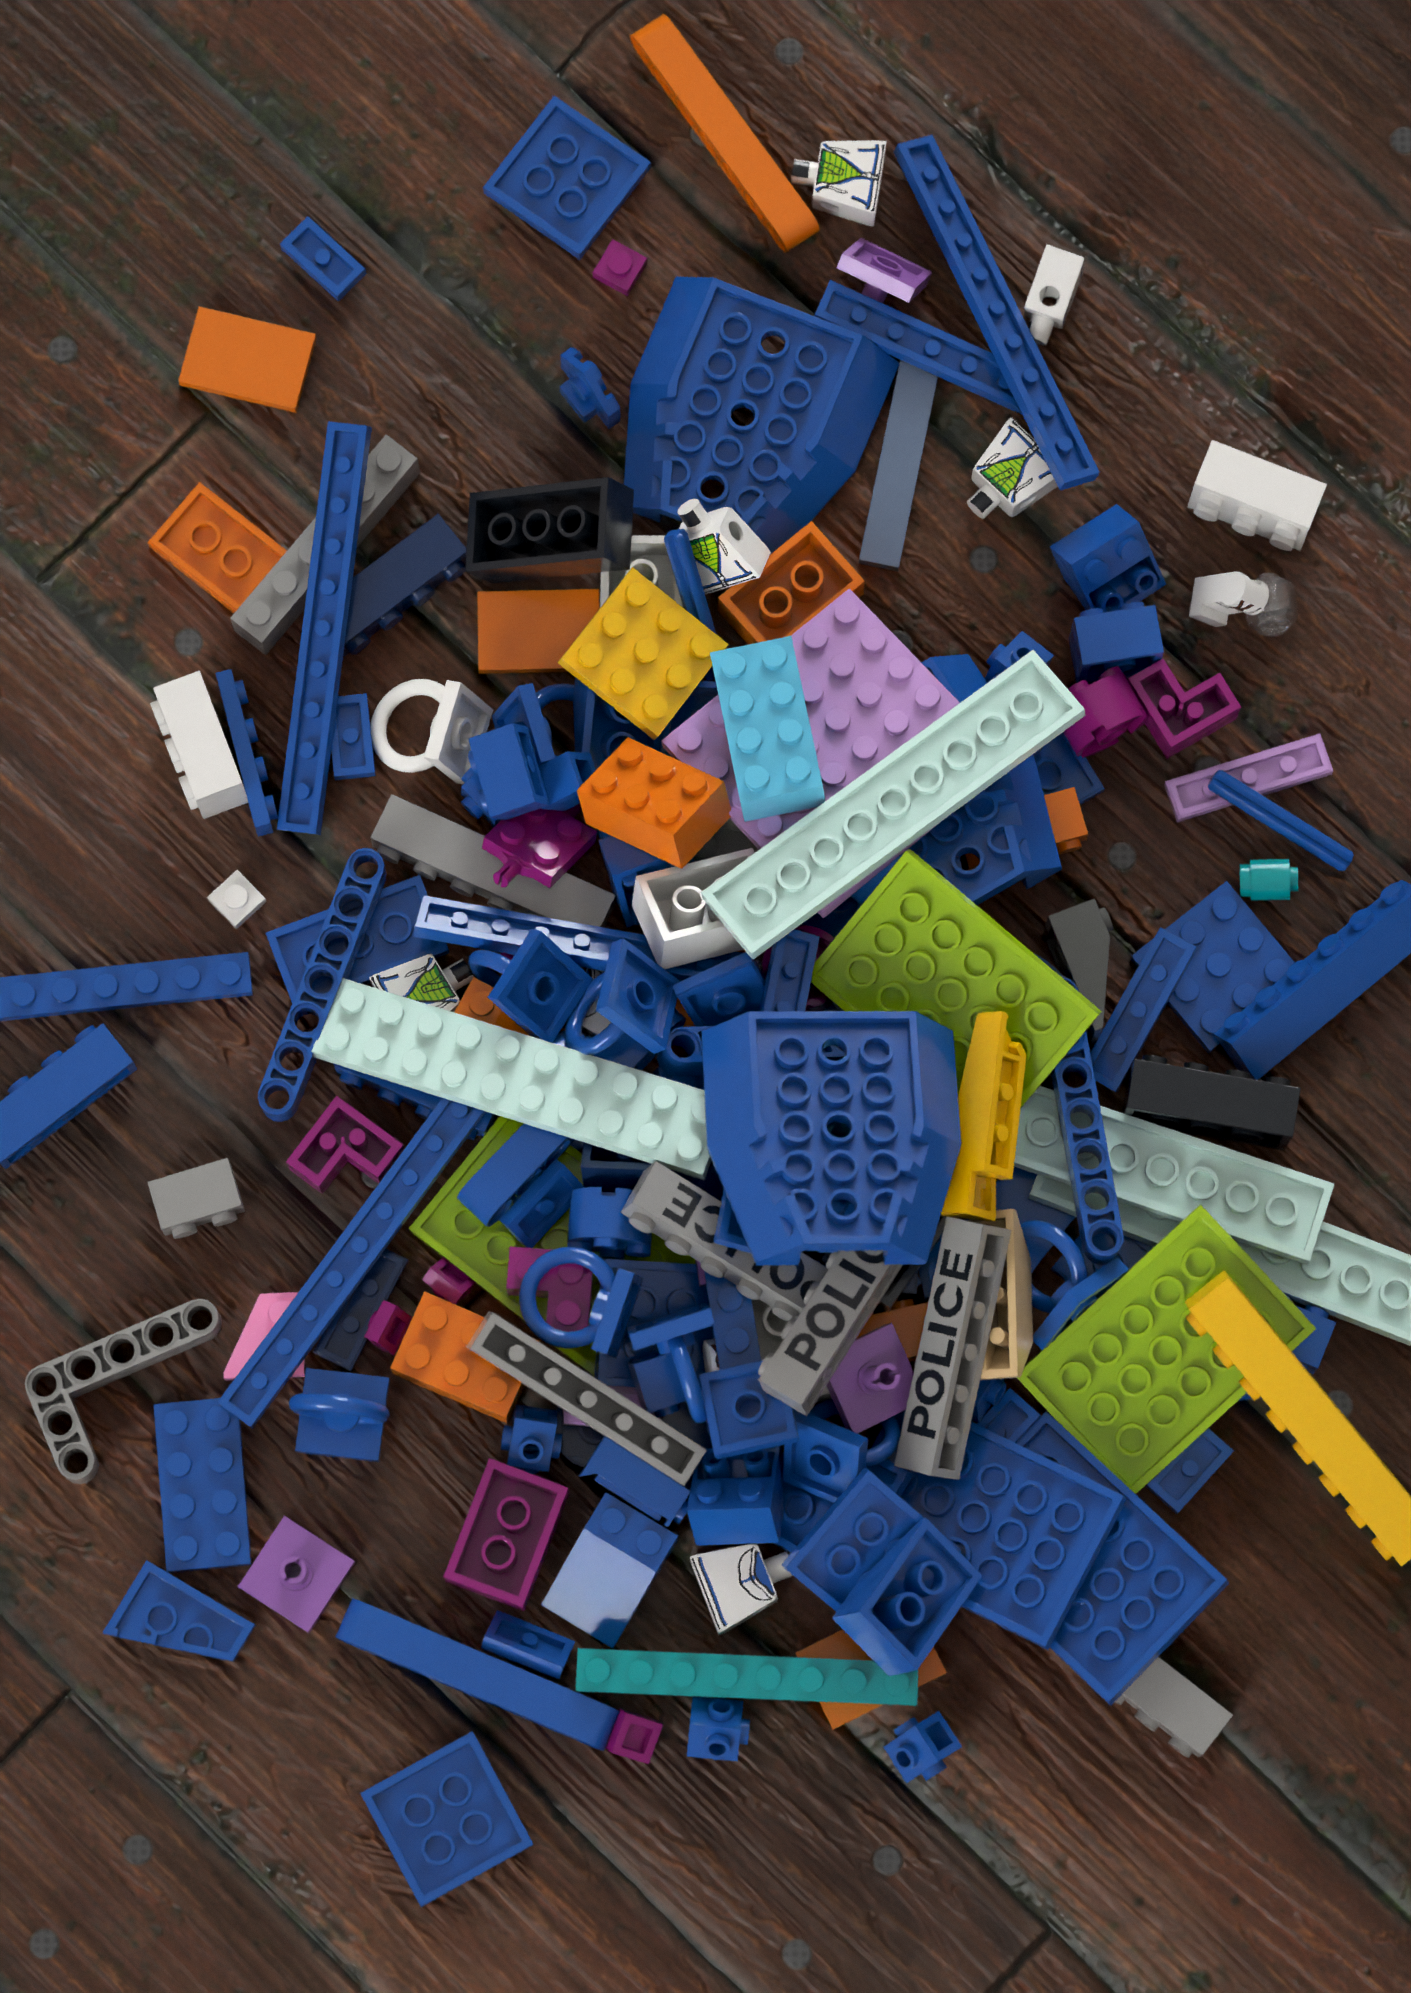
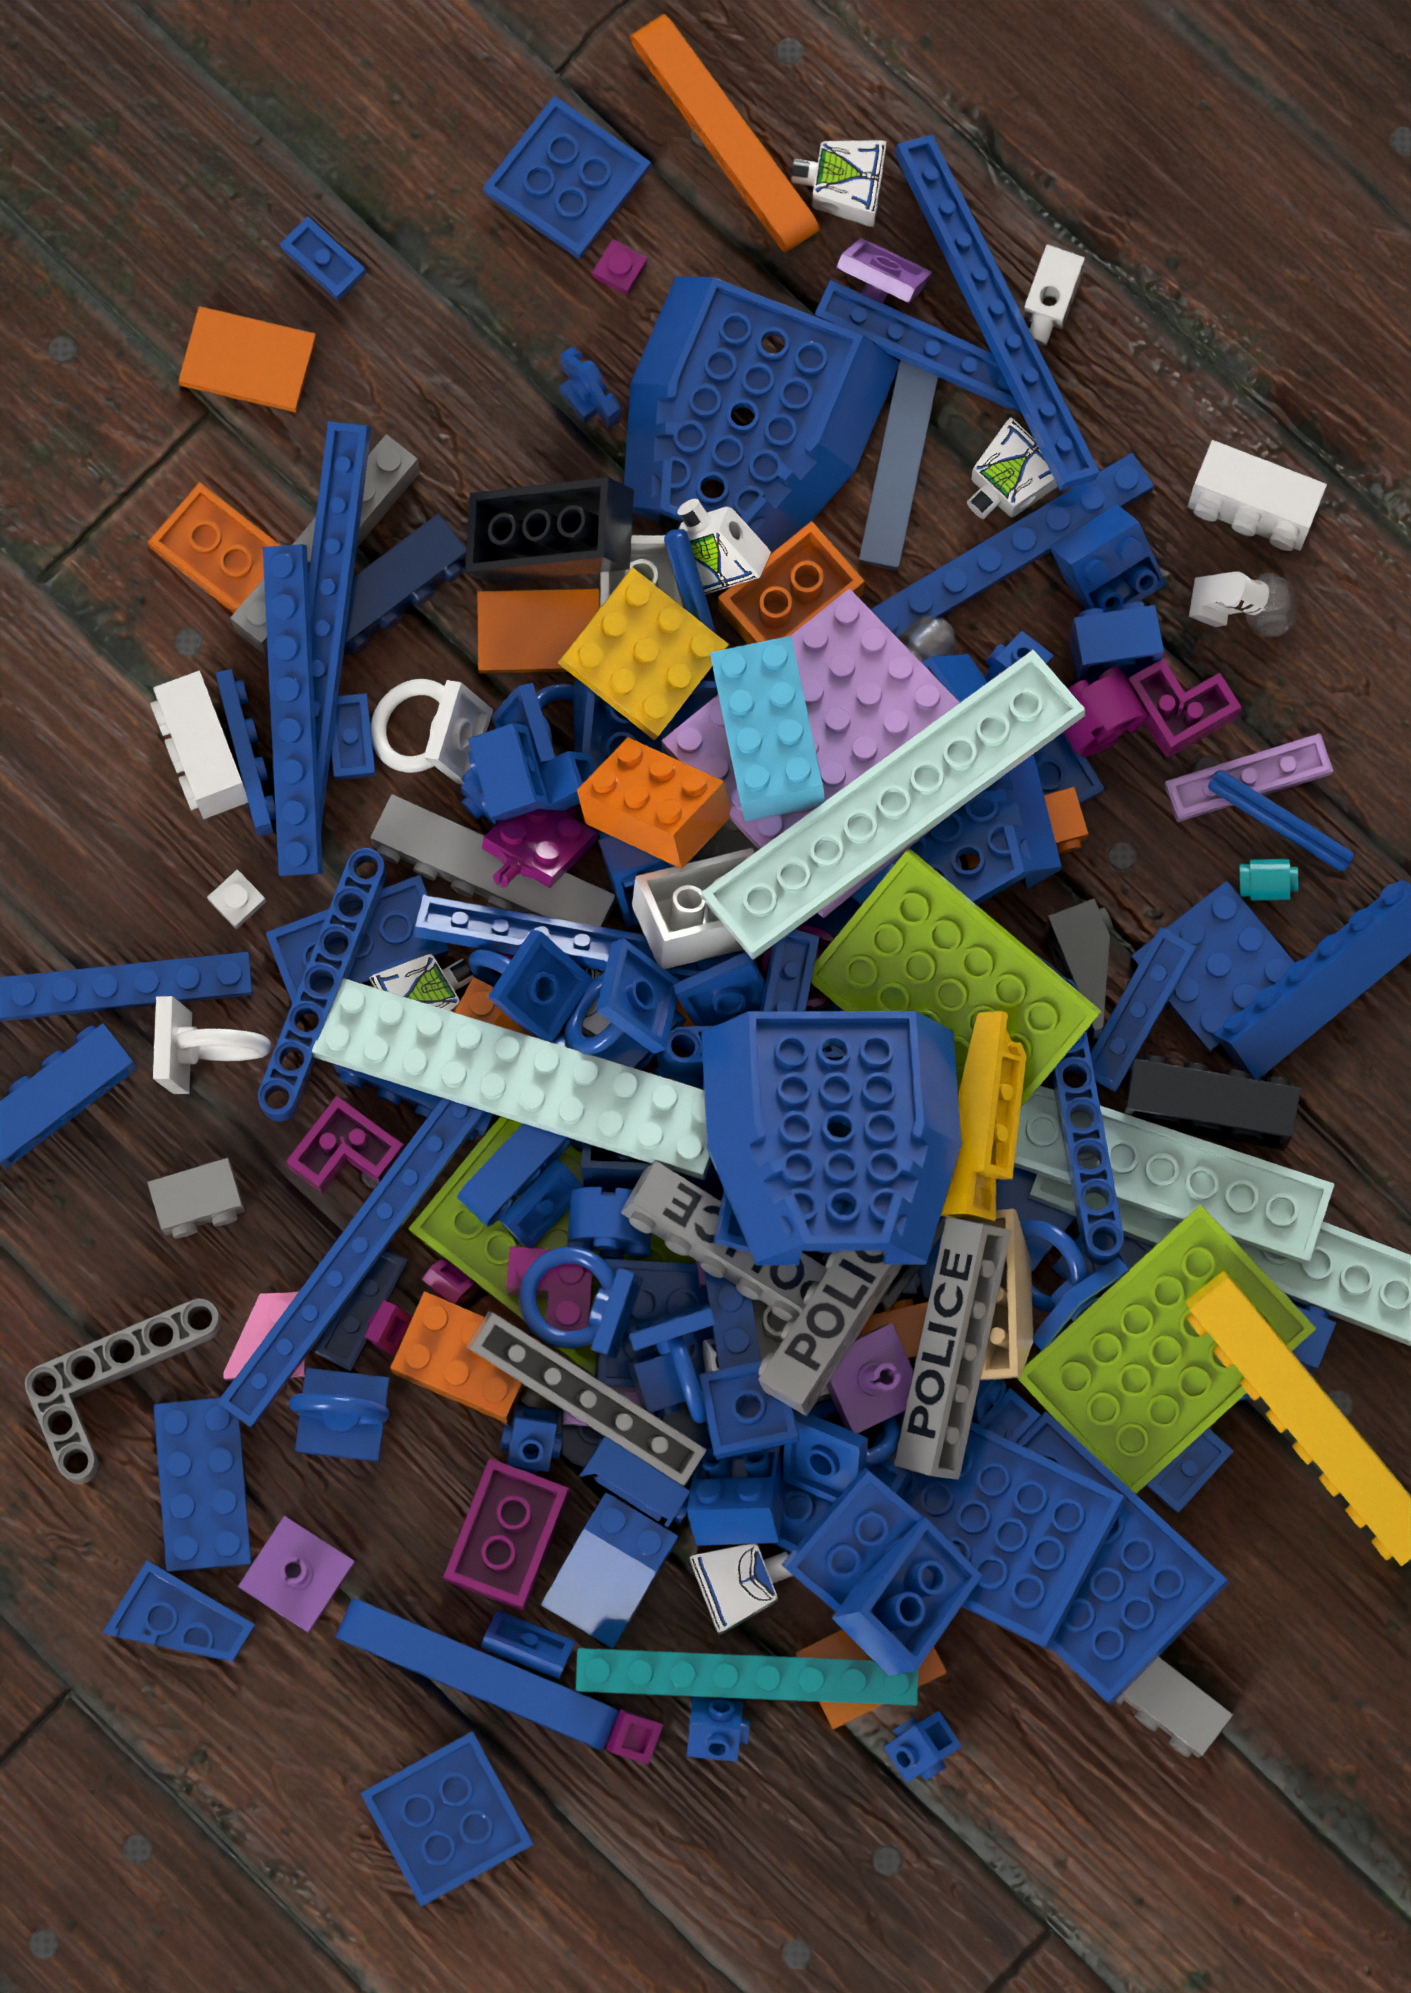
(180, 1045): none -> white tile
(292, 710): none -> blue plate
(929, 638): none -> clear head
(1014, 546): none -> blue plate

